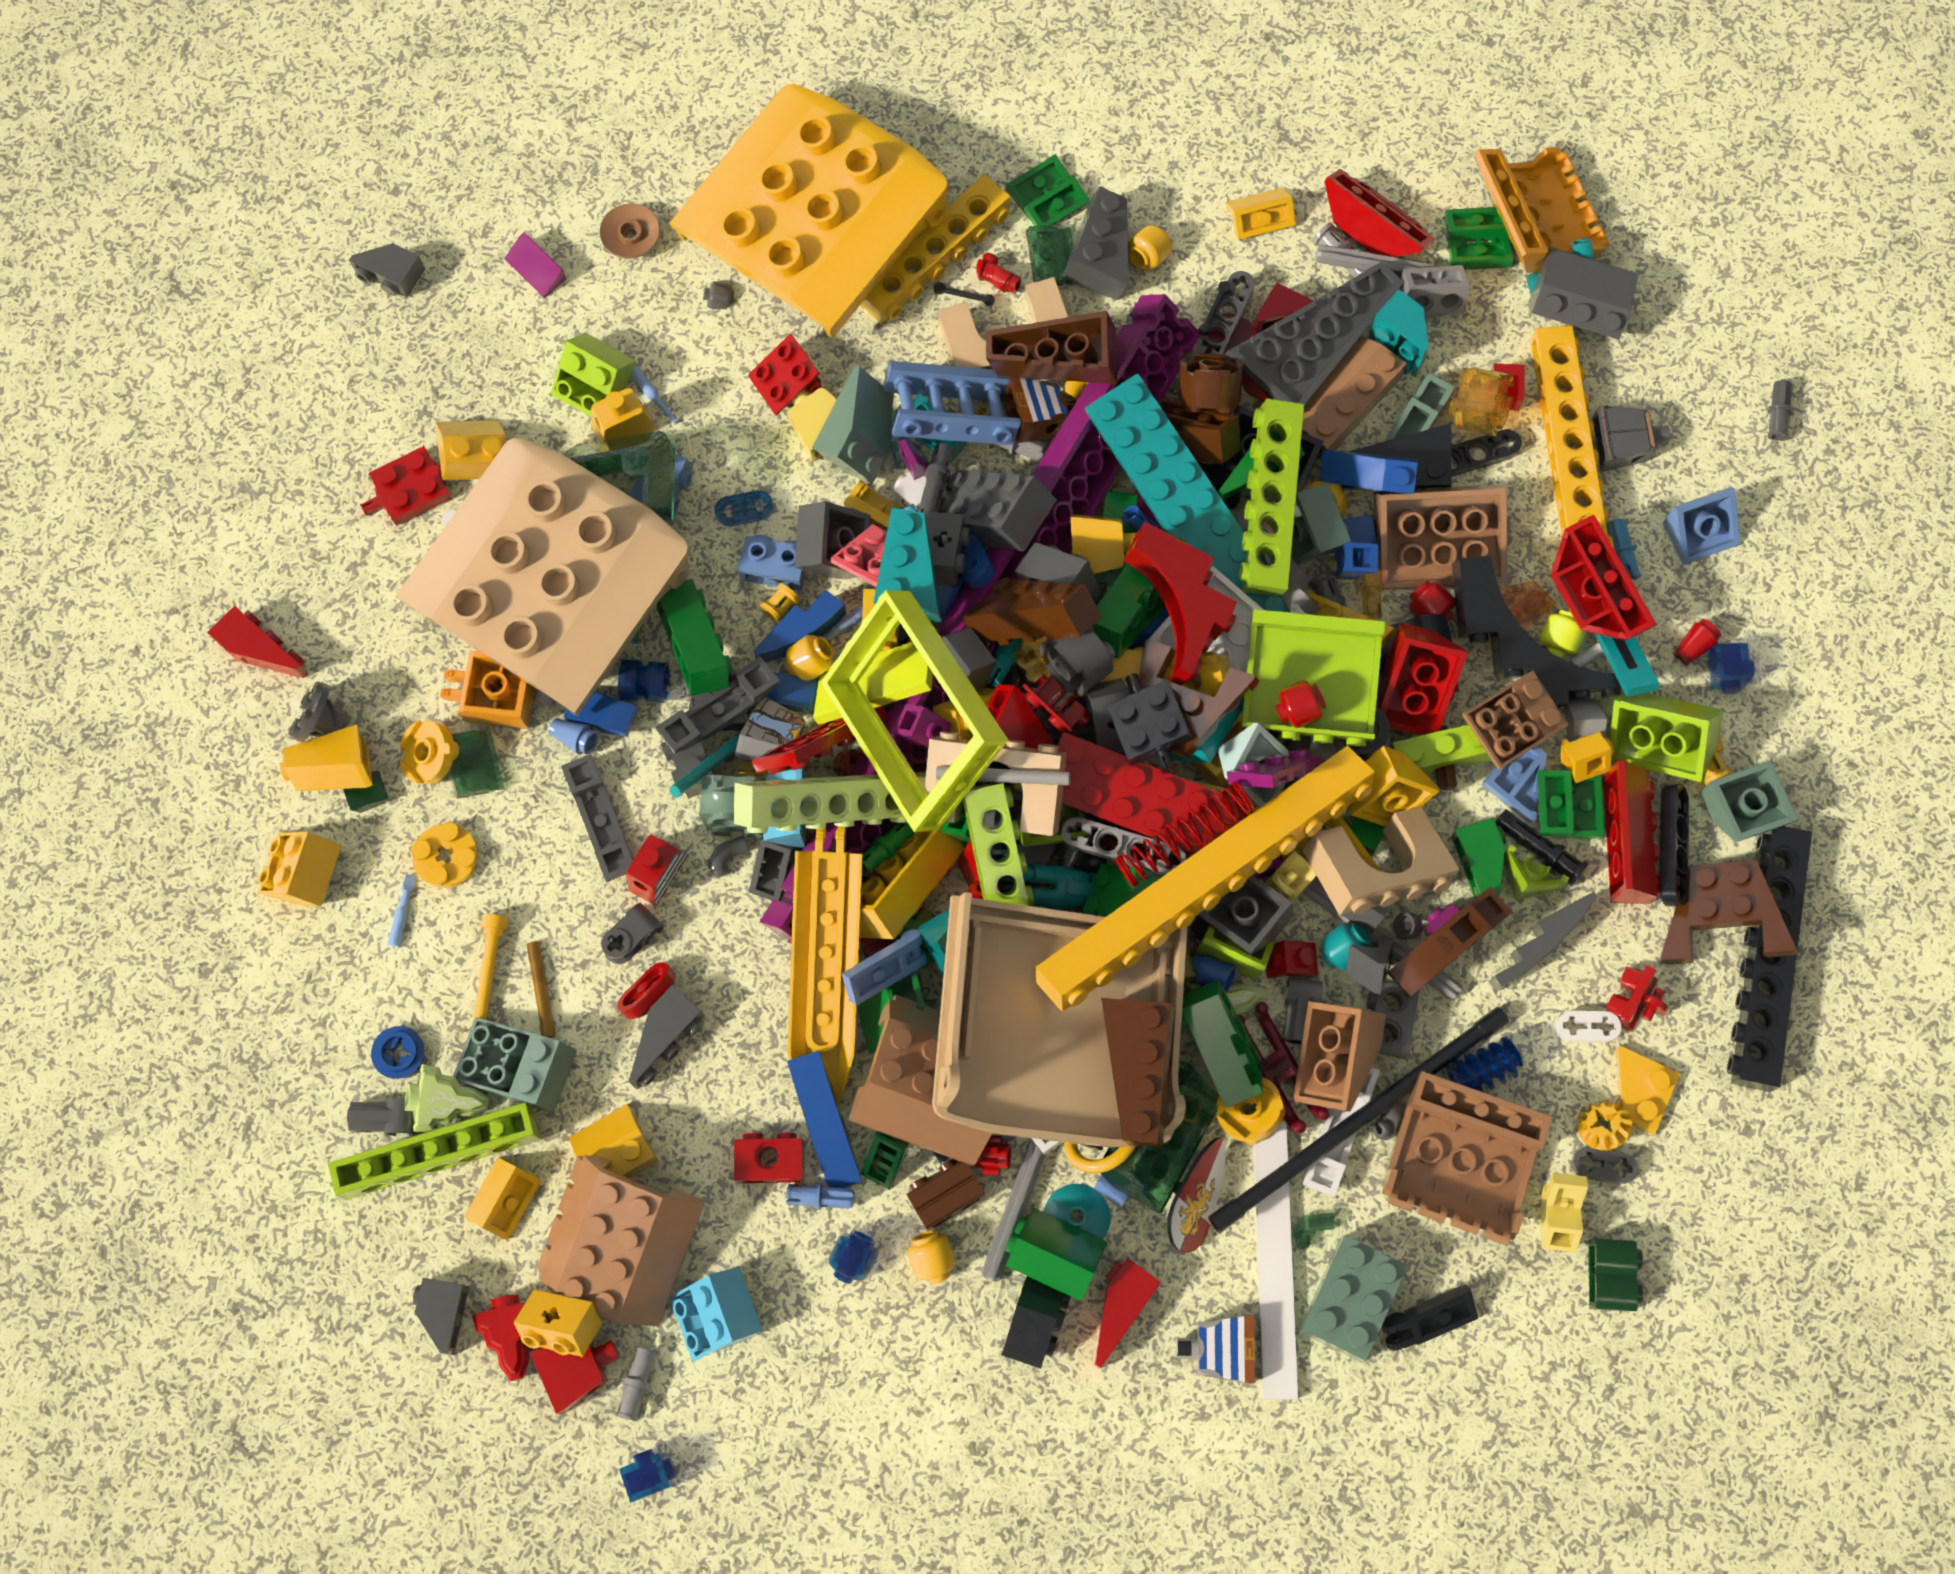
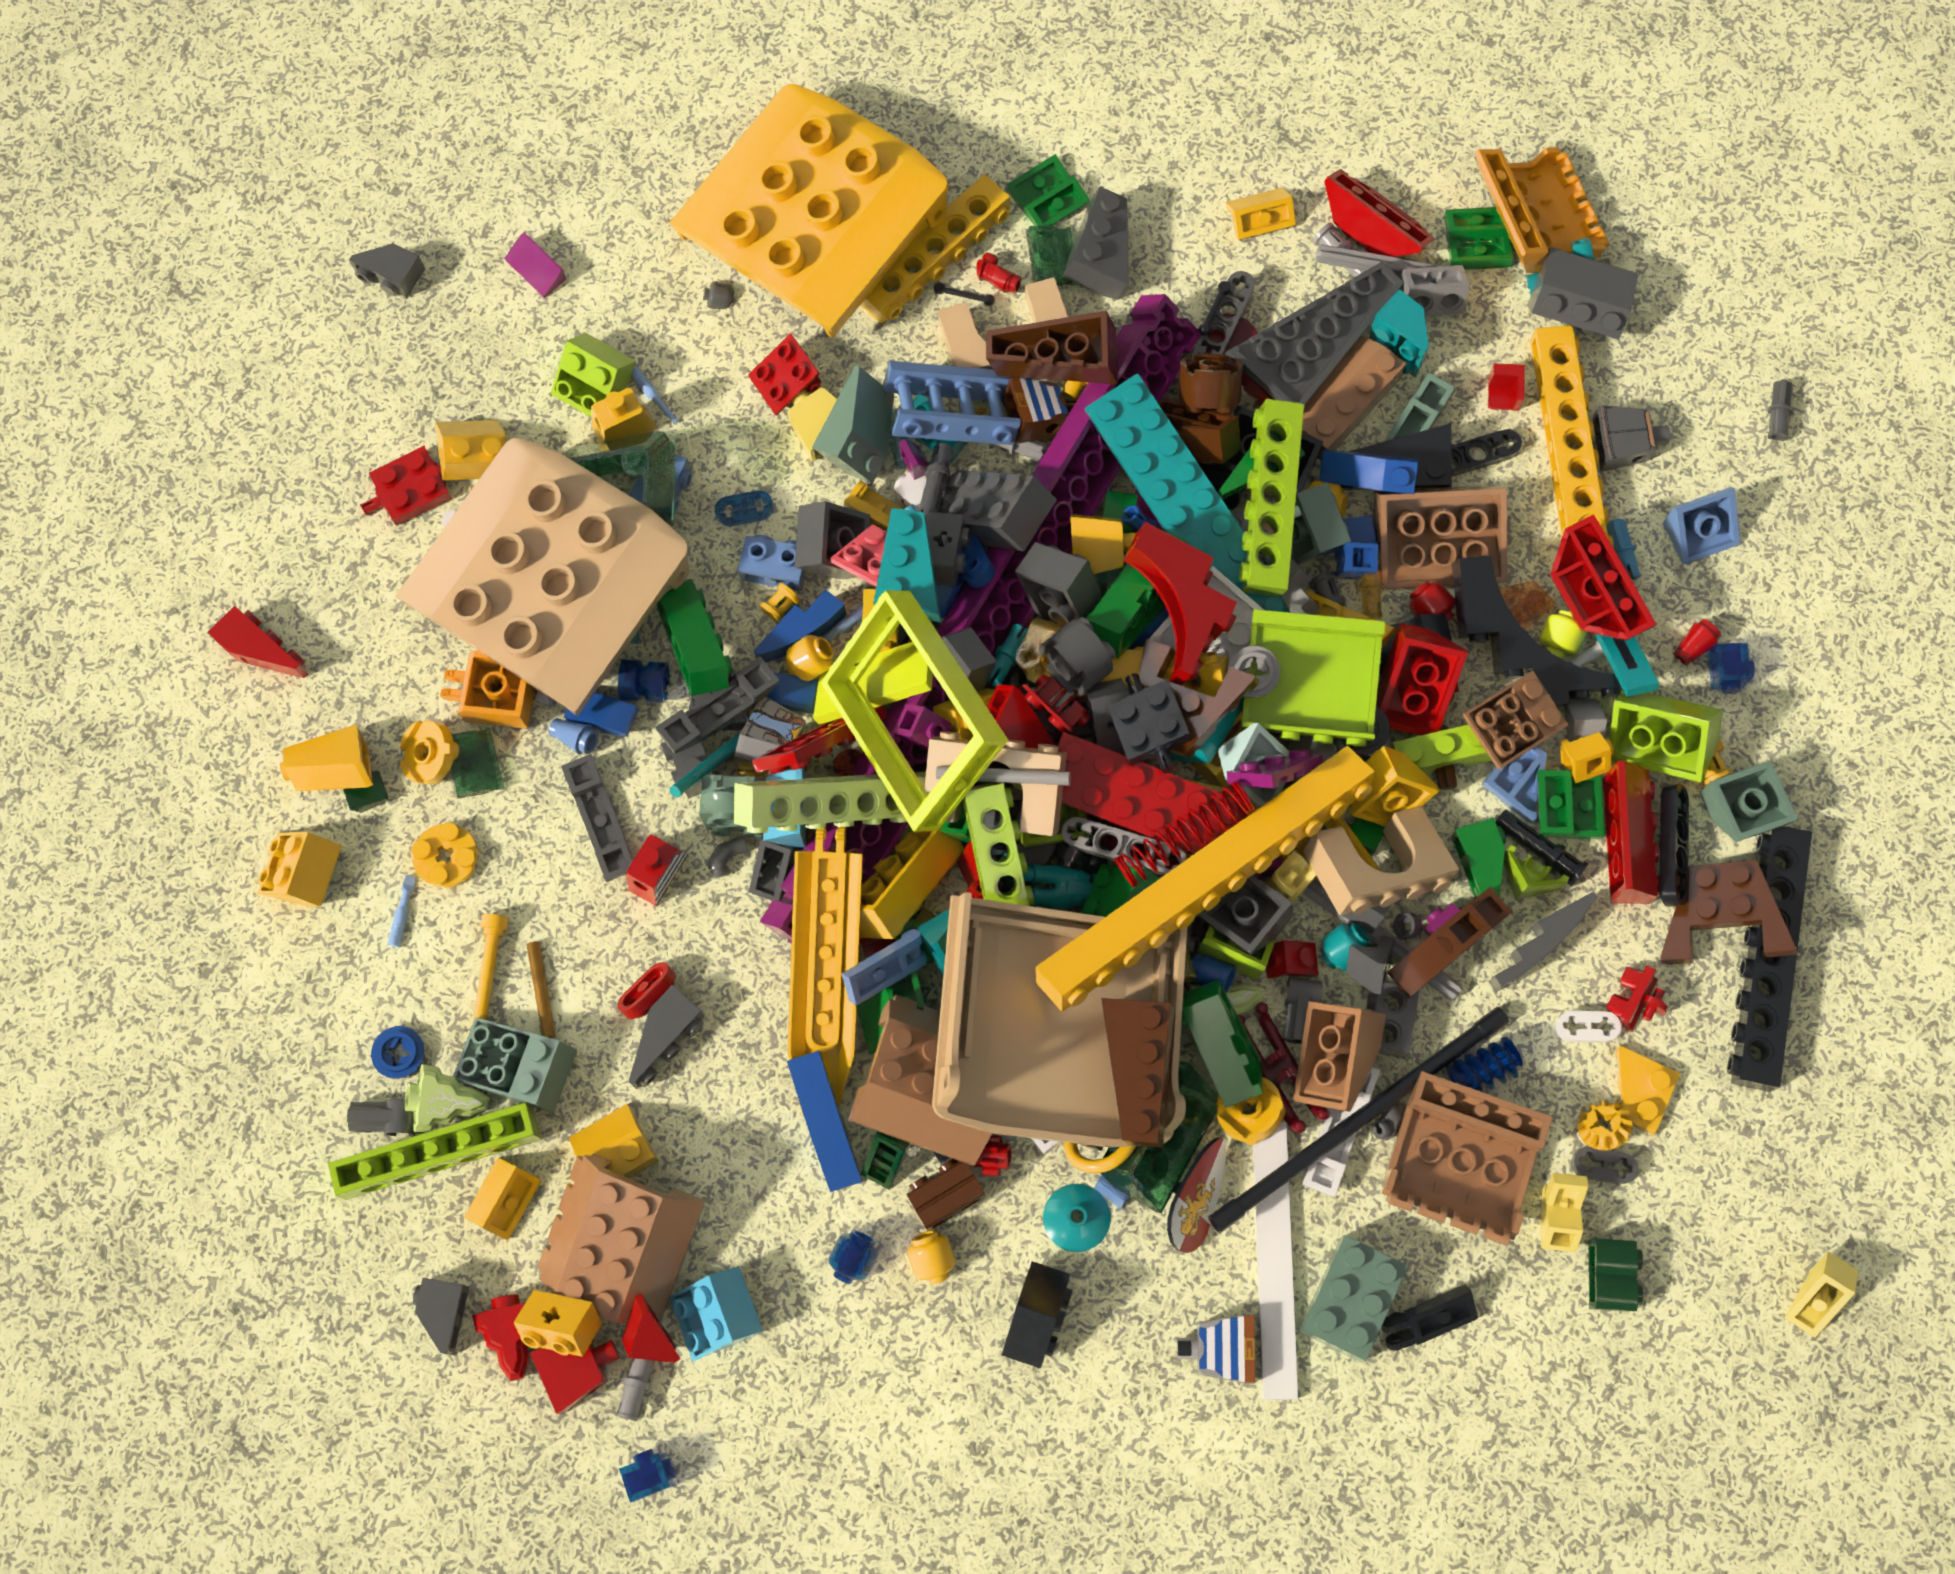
(317, 714): dark grey plate -> none
(629, 219): medium nougat dish -> none
(632, 931): dark grey piece -> none
(646, 1336): none -> red slope
(748, 1156): red brick -> none
(820, 1196): medium blue axle -> none
(884, 847): green pin -> none
(1013, 1211): light grey axle -> none
(1032, 611): reddish brown wedge -> none
(1054, 1253): green brick -> none
(1124, 1299): red slope -> none
(1149, 248): yellow head -> none
(1265, 661): none -> light grey gear
(1279, 305): dark red slope -> none
(1300, 704): red head -> none
(1308, 1226): clear green arm -> none
(1482, 400): clear yellow brick -> none
(1823, 1294): none -> light yellow slope

